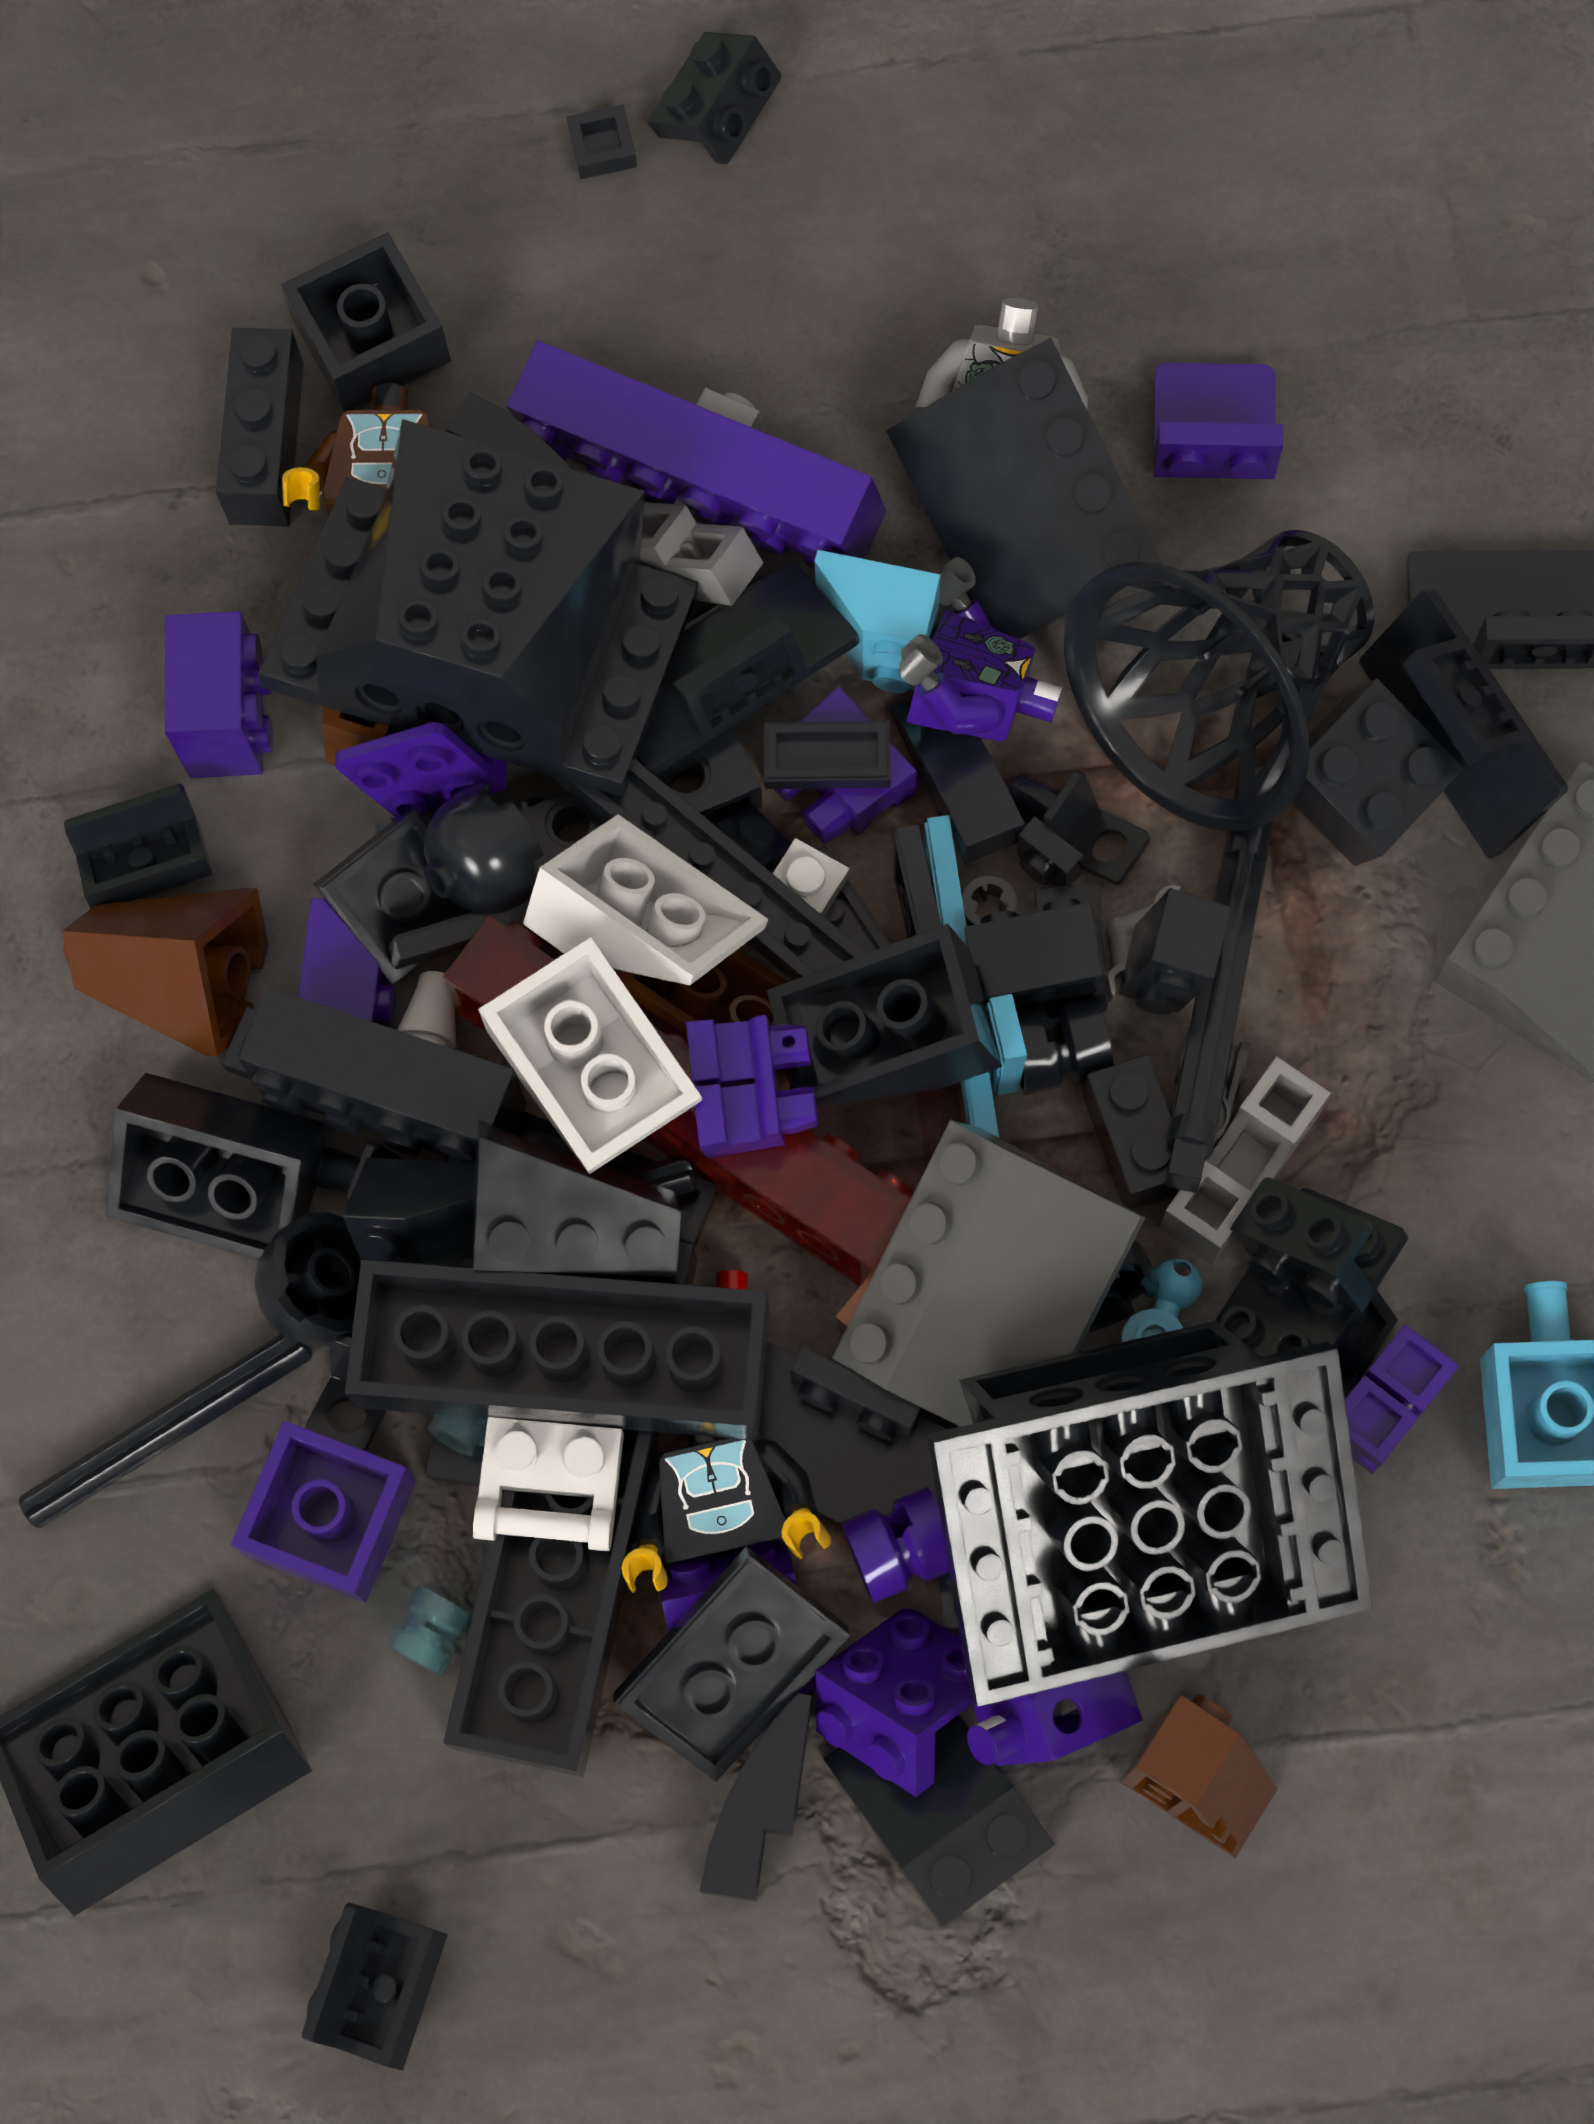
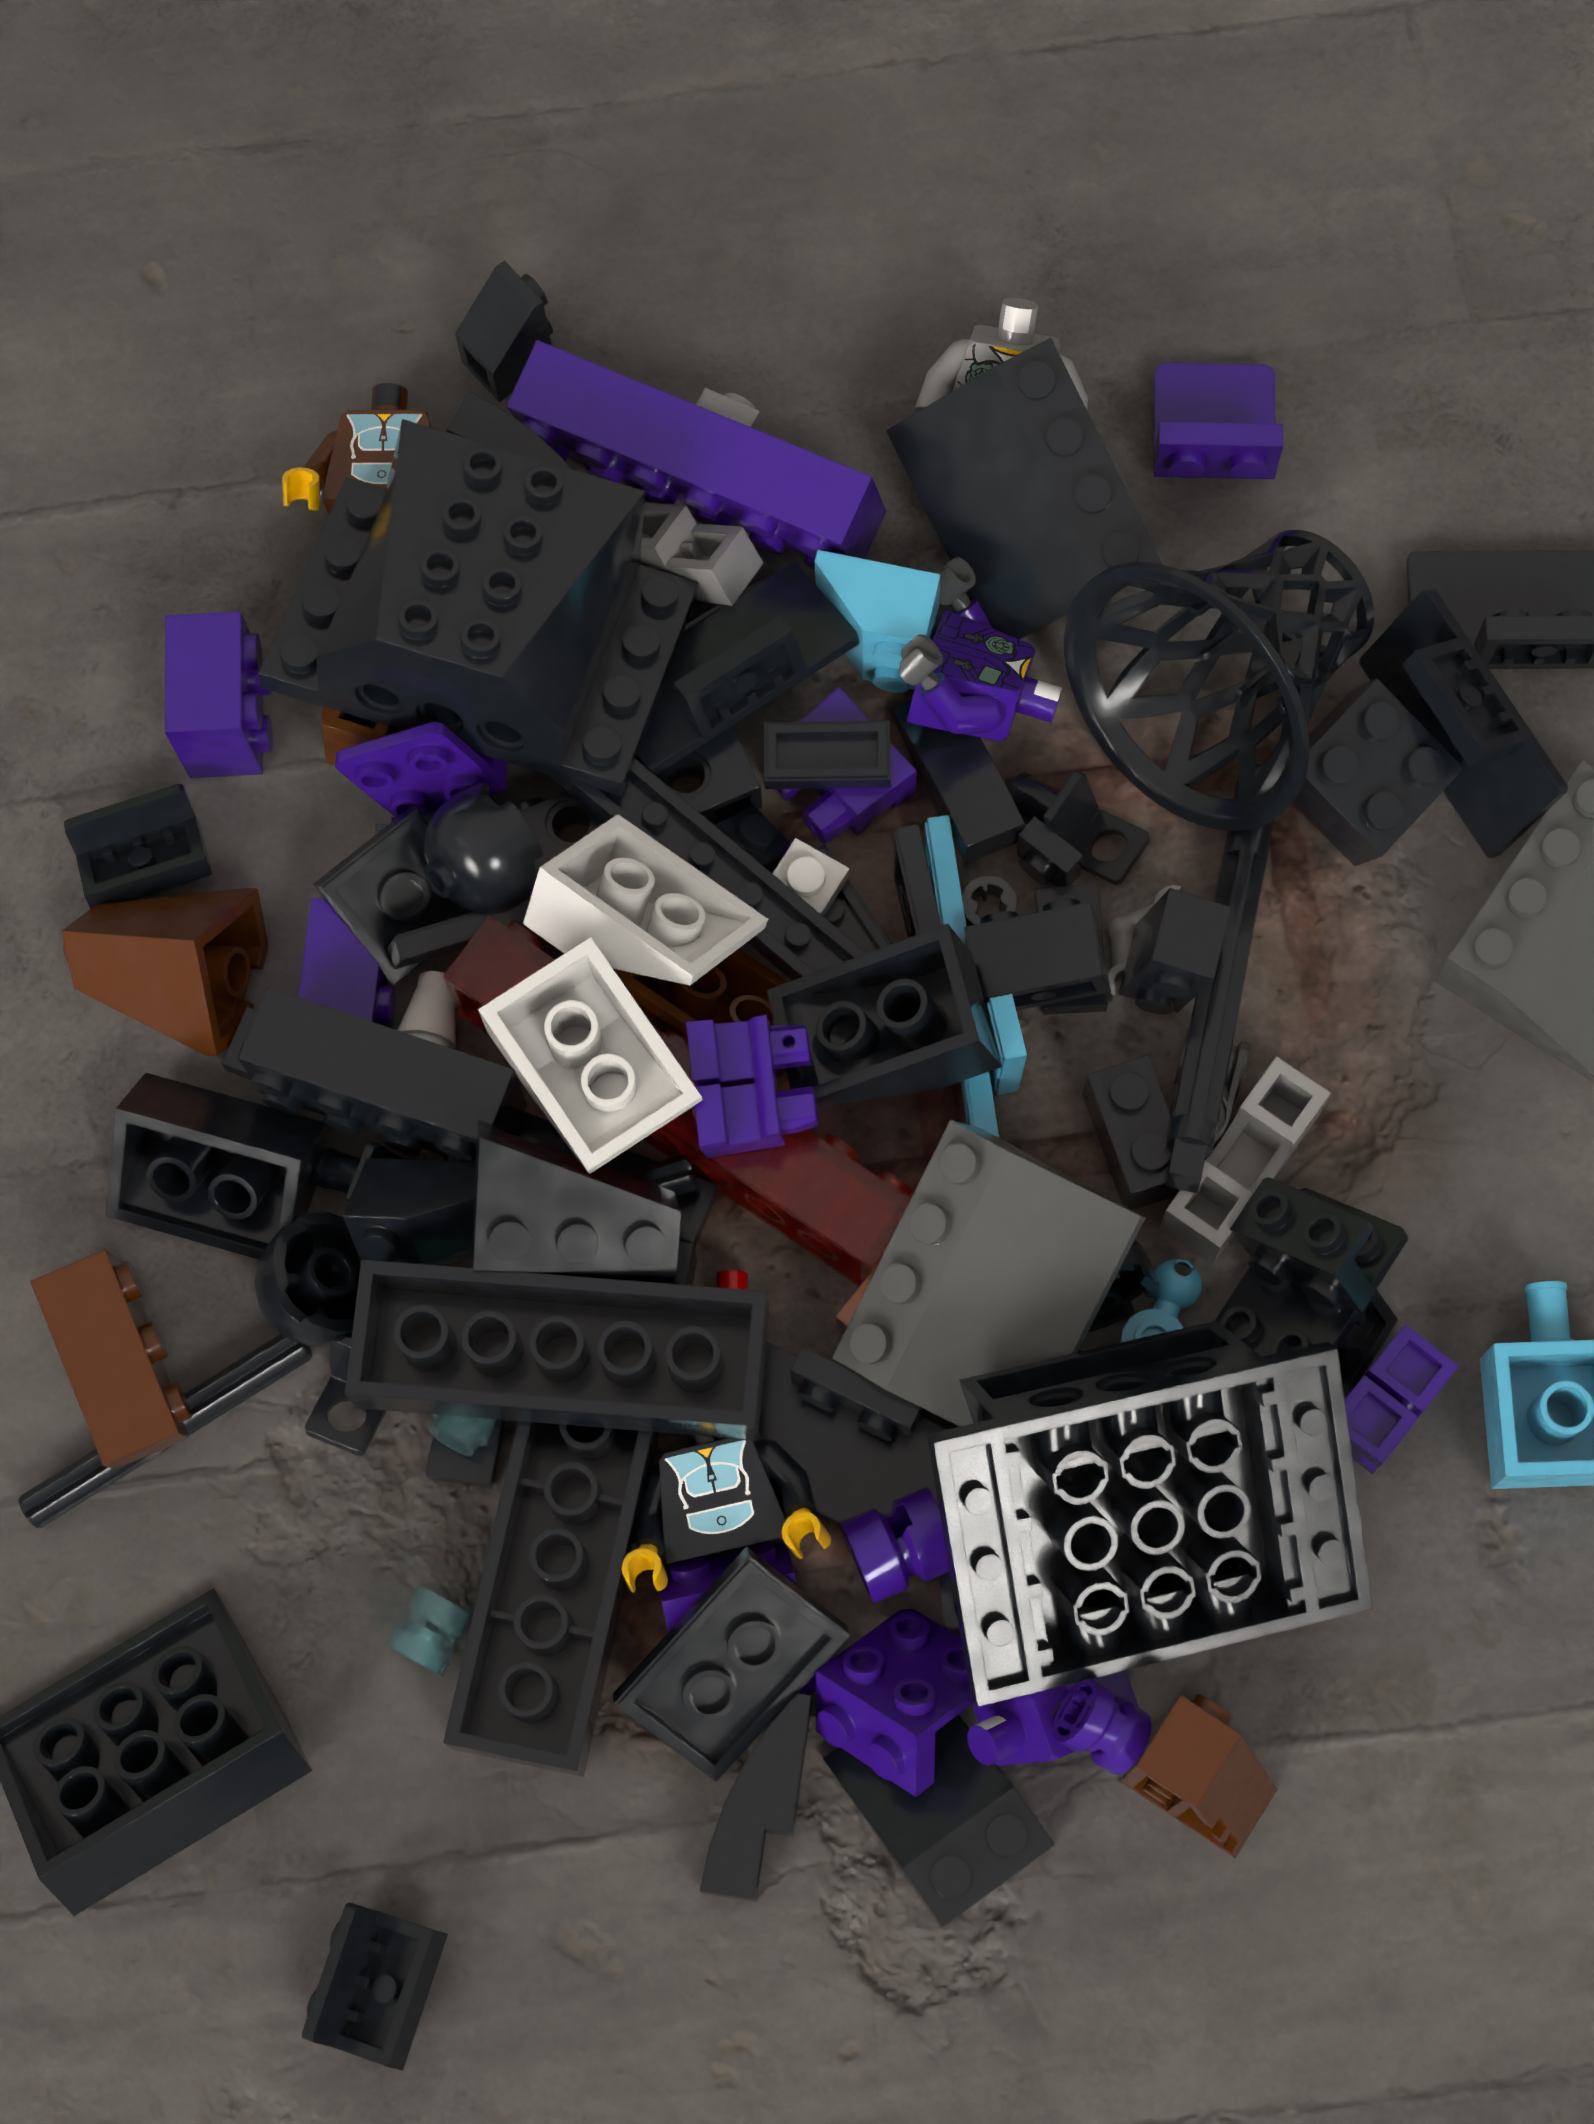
(113, 1358): none -> reddish brown wedge
(259, 425): black brick -> none
(324, 1511): dark purple brick -> none
(366, 321): black brick -> none
(503, 329): none -> black slope
(549, 1461): white plate -> none
(601, 141): black plate -> none
(717, 94): black bracket -> none
(1064, 1044): black wheel -> none
(1096, 1723): none -> dark purple wheel

